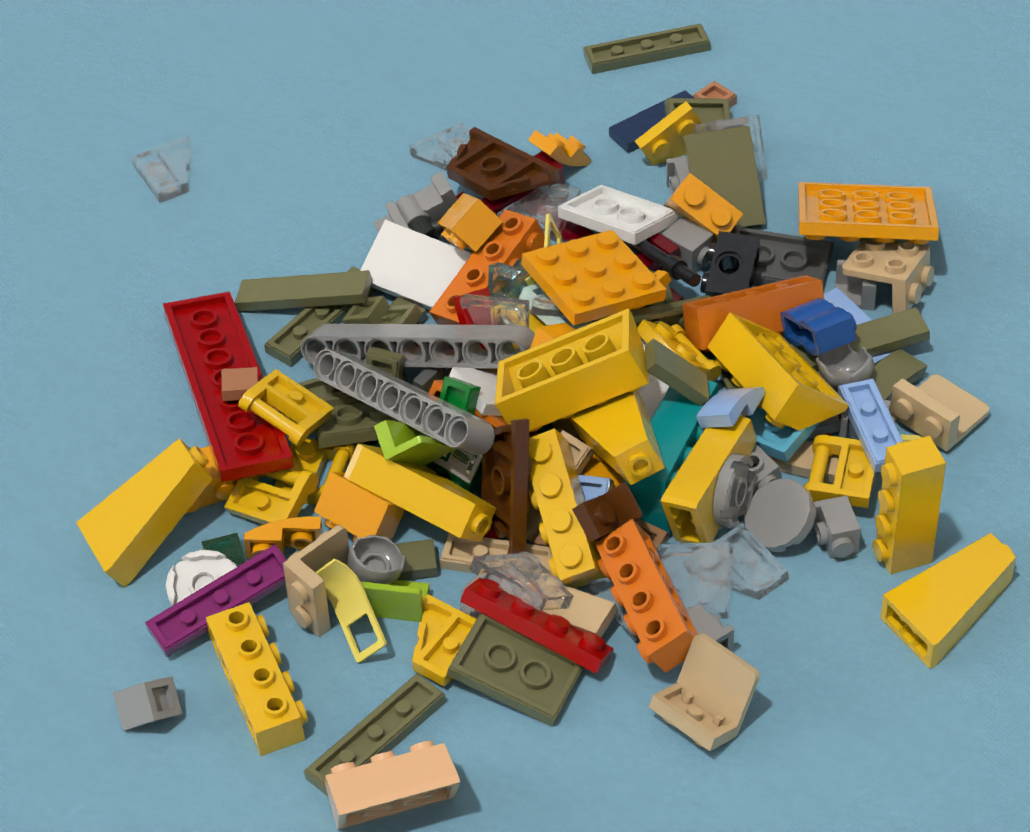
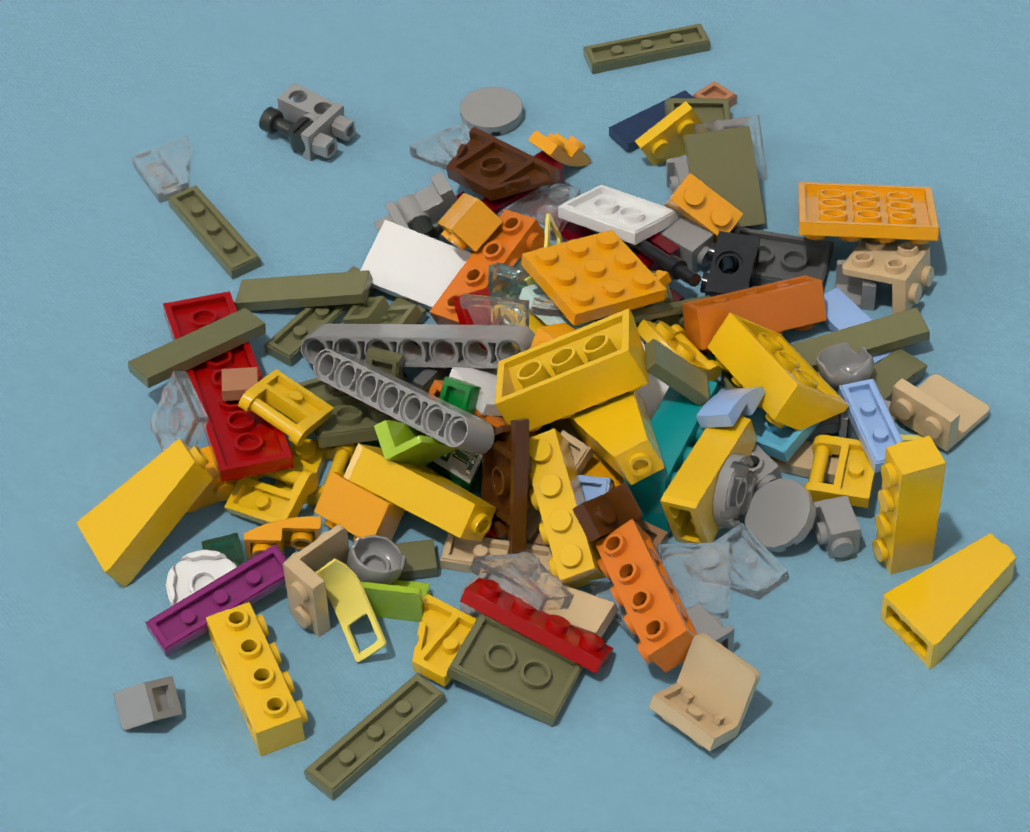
(178, 413): none -> clear plate
(196, 347): none -> olive tile
(214, 232): none -> olive tile
(308, 122): none -> light grey hips
(391, 784): light nougat slope -> none
(491, 110): none -> light grey tile
(818, 326): blue brick -> none

